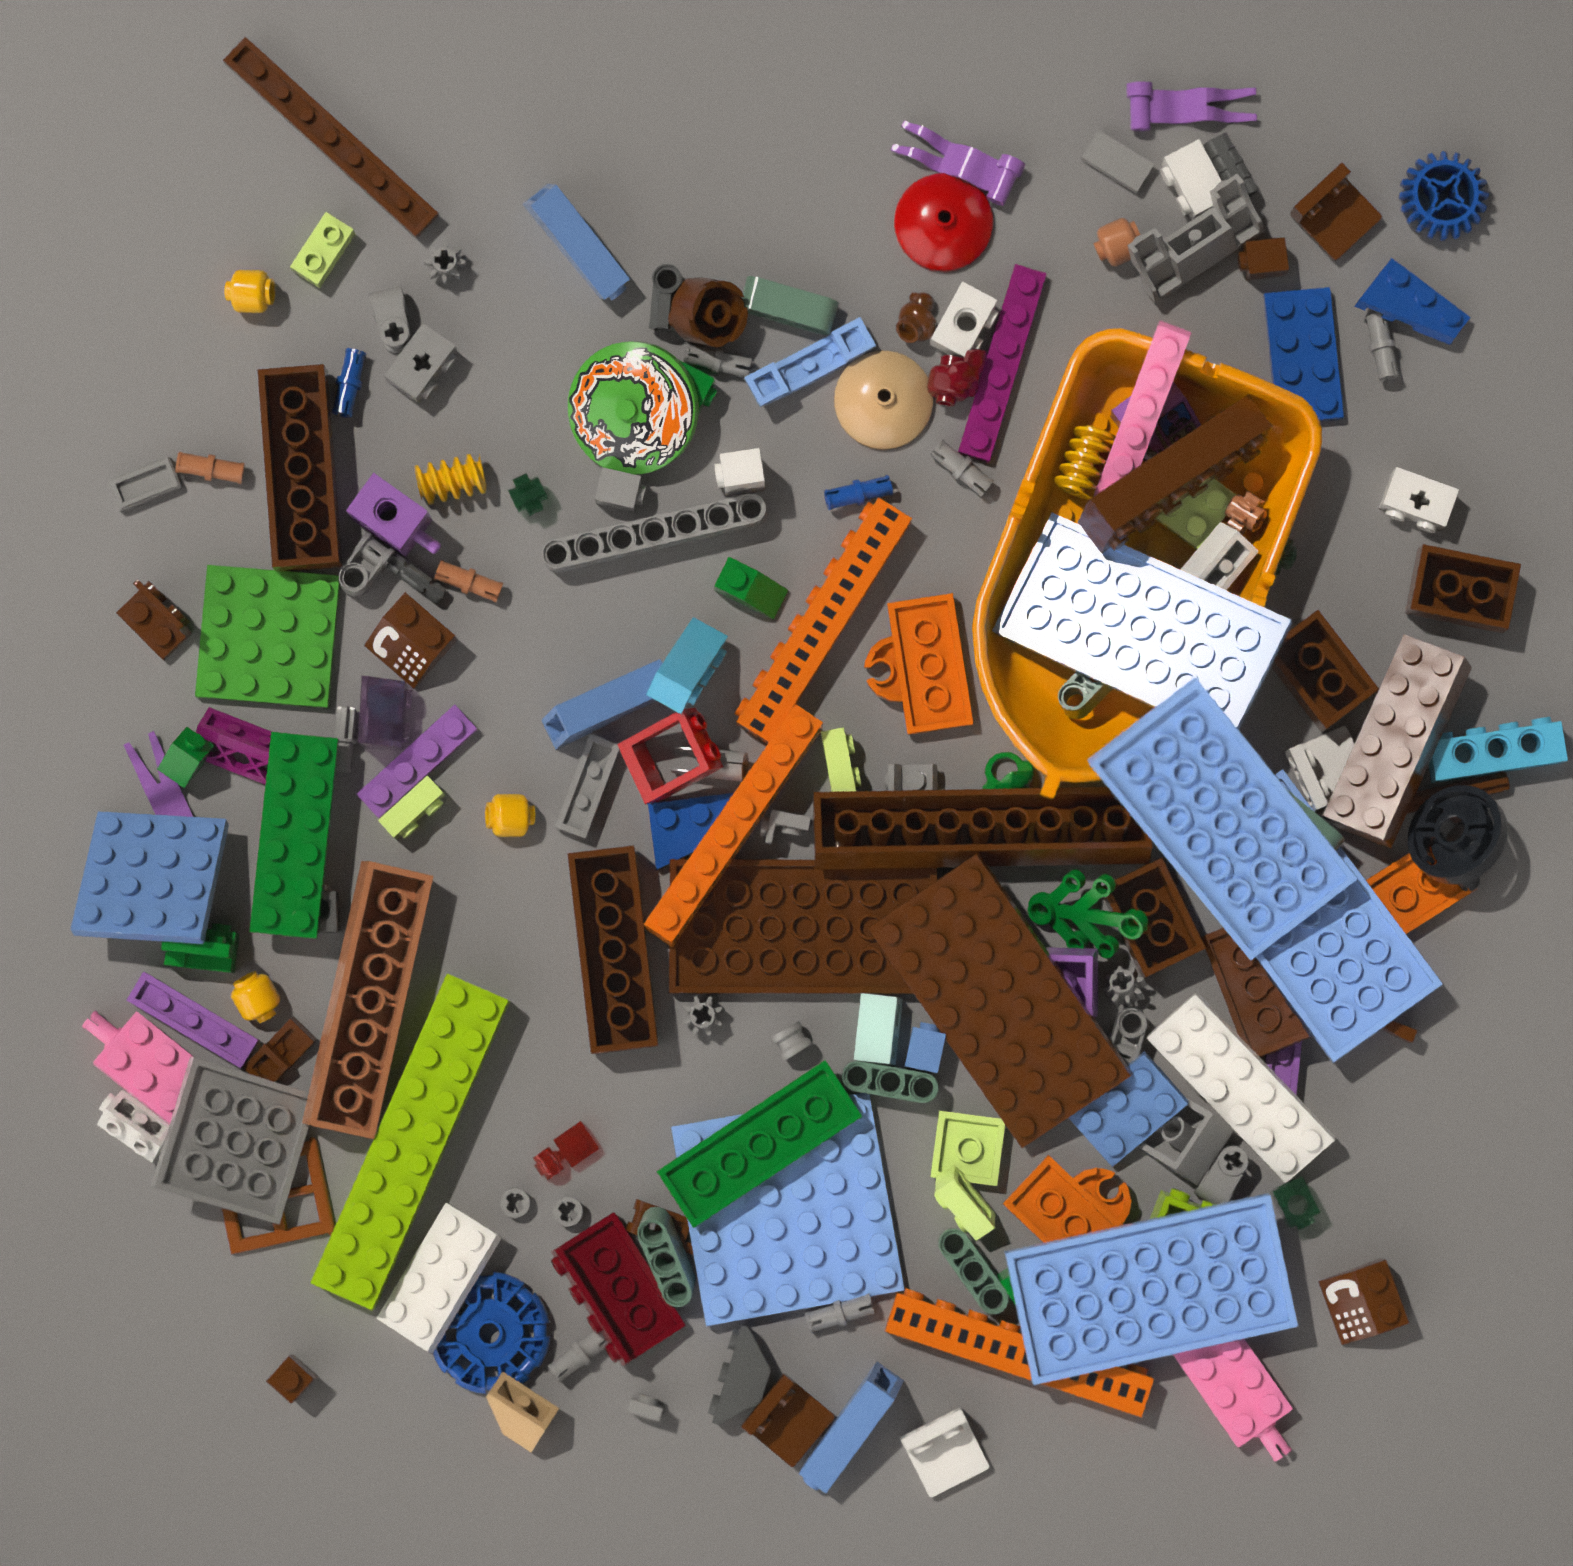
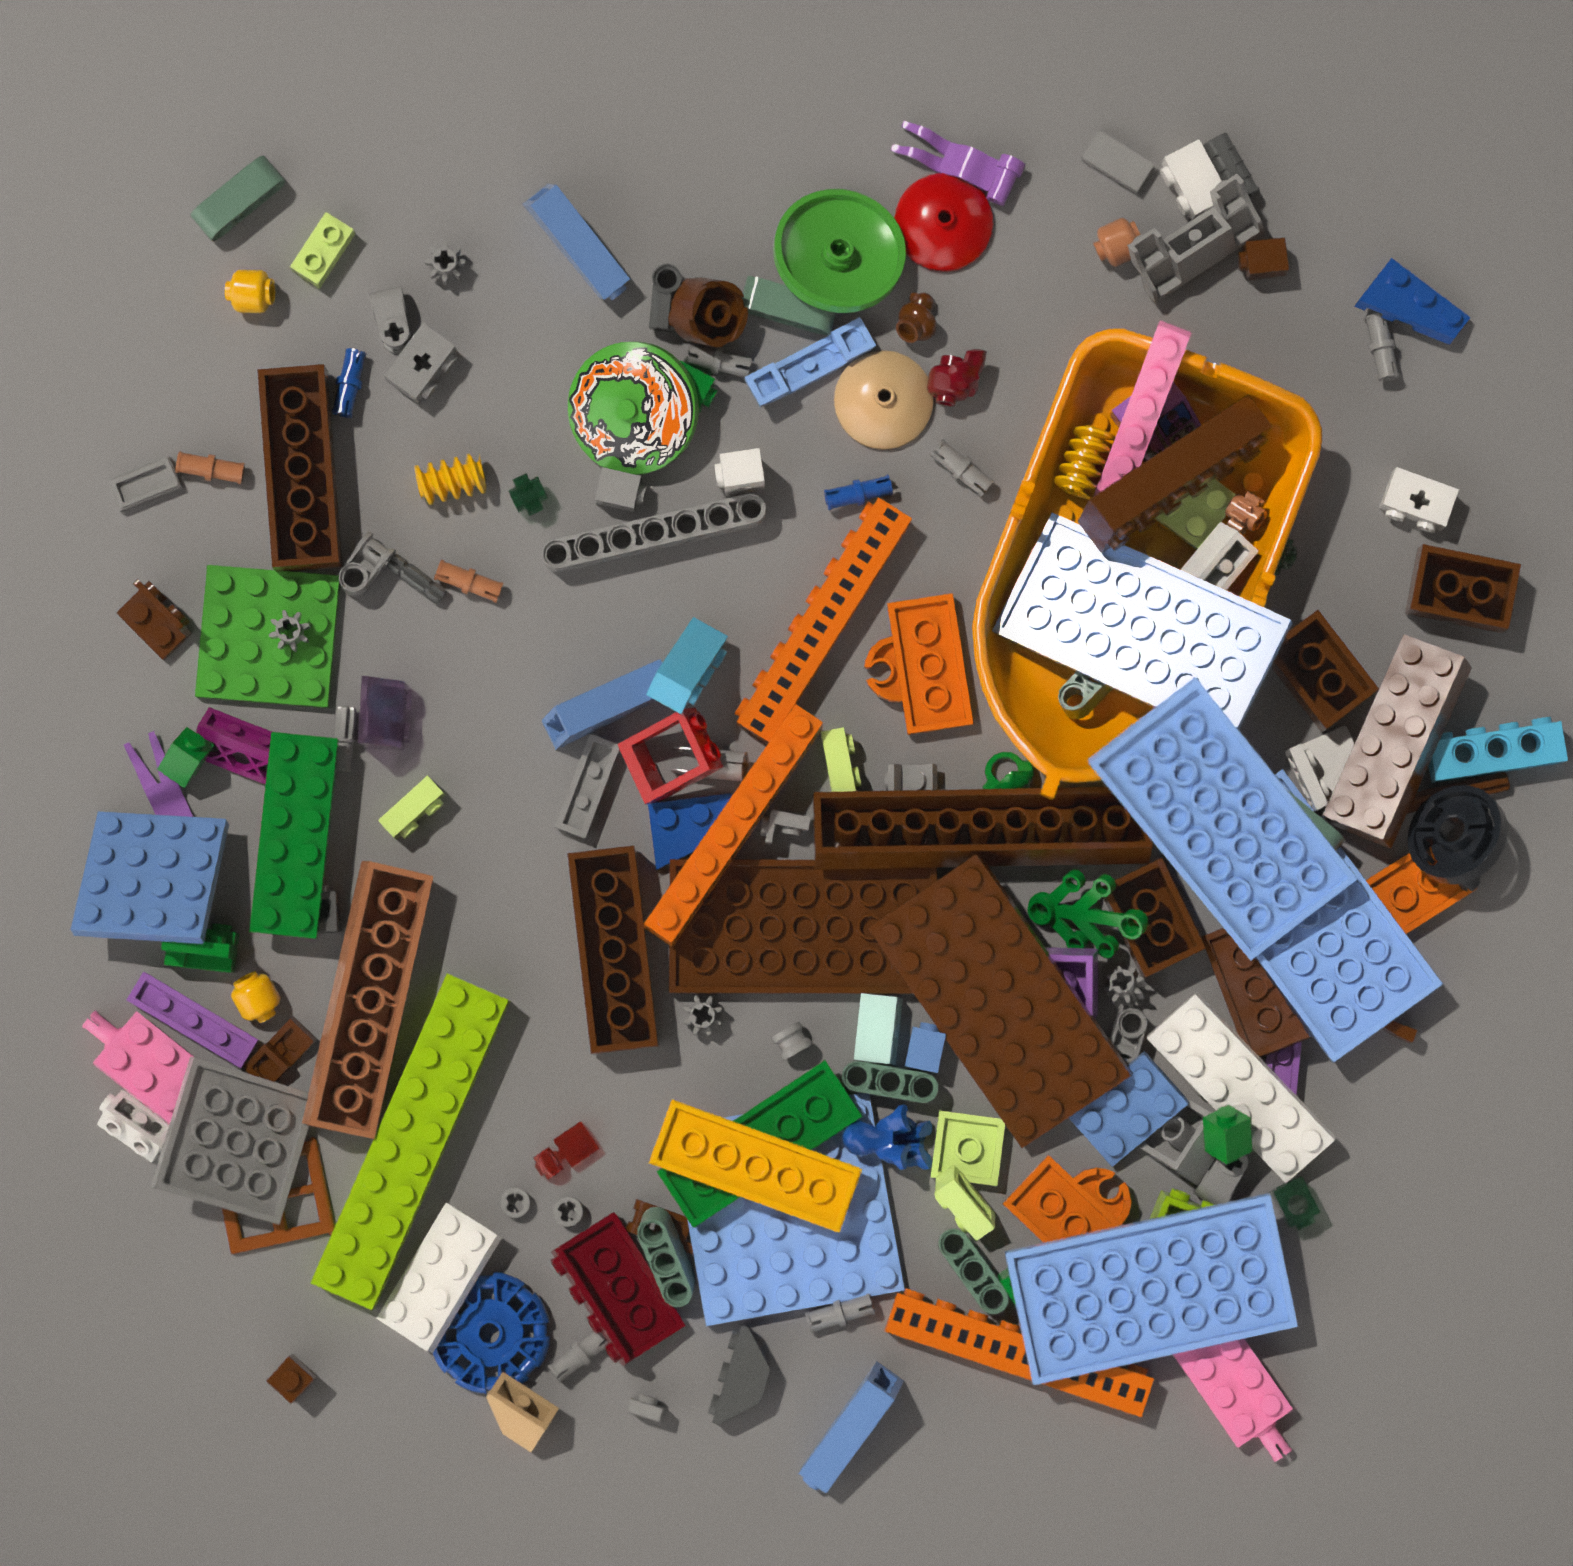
(238, 198): none -> sand green beam
(298, 635): none -> light grey gear
(331, 137): reddish brown plate -> none
(401, 532): medium lavender piece -> none
(410, 640): reddish brown slope -> none
(417, 761): medium lavender plate -> none
(509, 815): yellow head -> none
(750, 588): green slope -> none
(755, 1165): none -> yellow tile
(788, 1420): reddish brown bracket -> none
(839, 250): none -> bright green dish
(893, 1139): none -> blue animal
(945, 1452): white bracket -> none
(966, 303): white brick -> none
(1002, 363): magenta plate -> none
(1181, 106): medium lavender flag -> none
(1227, 1134): none -> green brick
(1305, 348): blue plate -> none
(1335, 213): reddish brown bracket -> none
(1363, 1301): reddish brown slope -> none
(1431, 186): blue gear -> none

